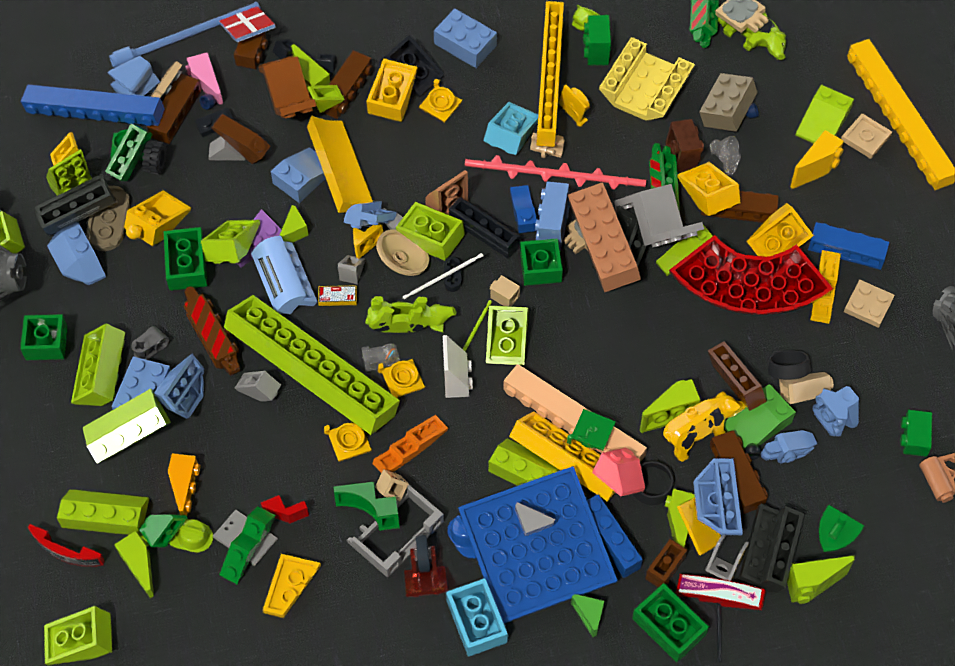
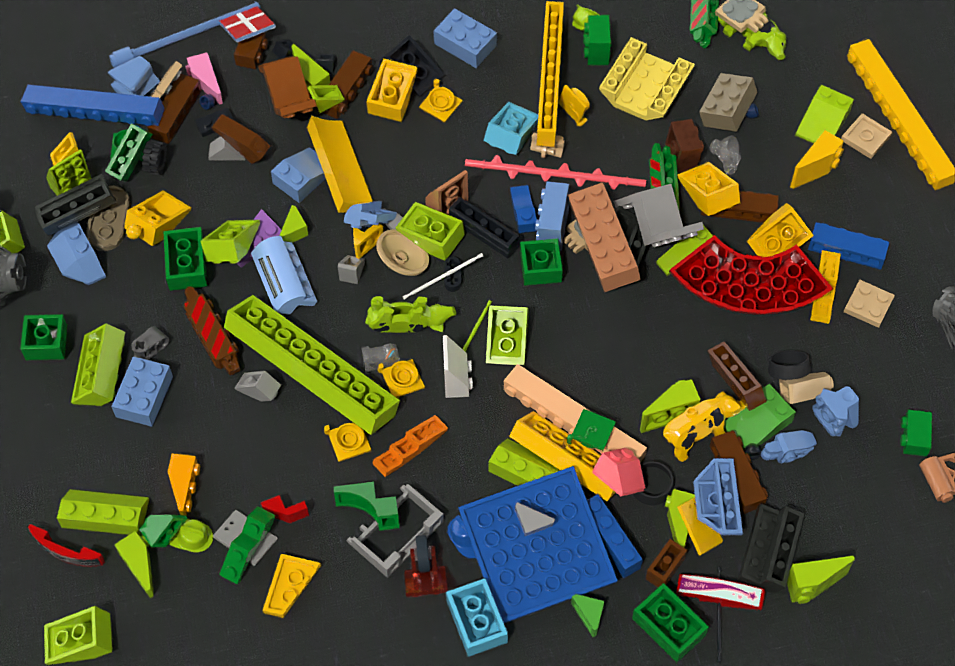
(125, 426): slope -> none
(182, 387): medium blue wedge -> none
(337, 295): tile -> none
(391, 485): tan brick -> none
(504, 291): tan brick -> none
(715, 561): light grey piece -> none
(837, 530): green shield -> none

